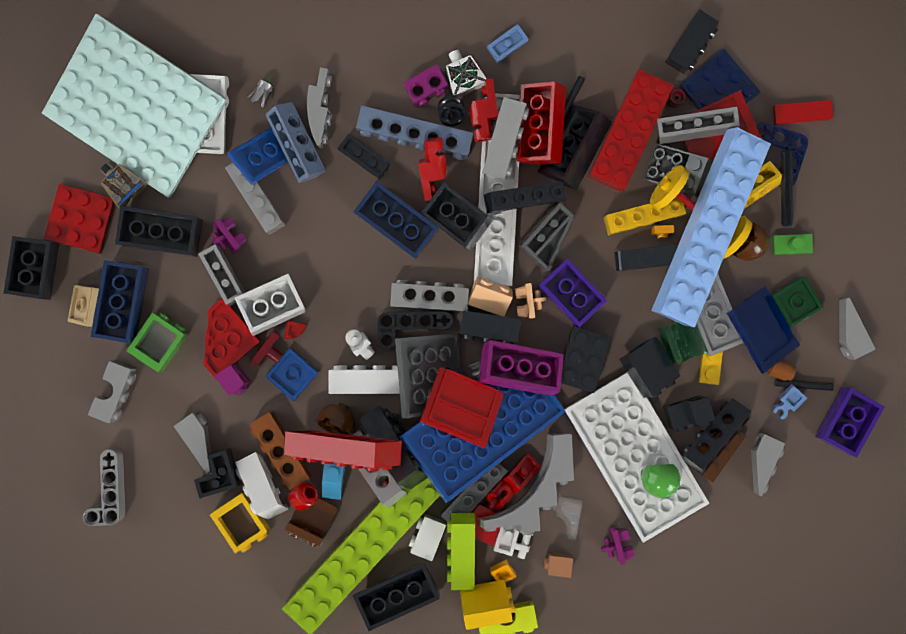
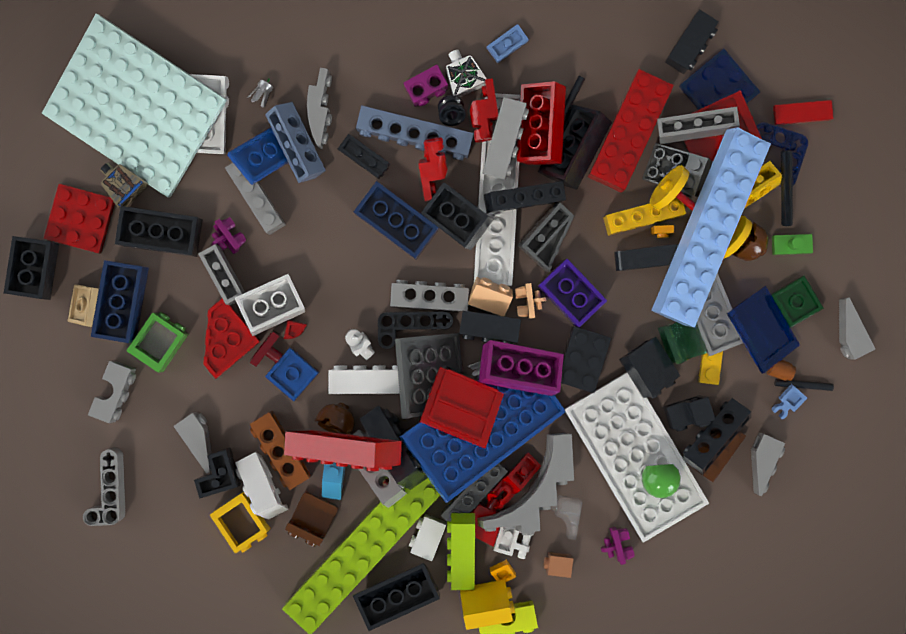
(233, 380): magenta brick -> none
(303, 496): red head -> none
(681, 97): dark red plate -> none
(849, 421): dark purple brick -> none

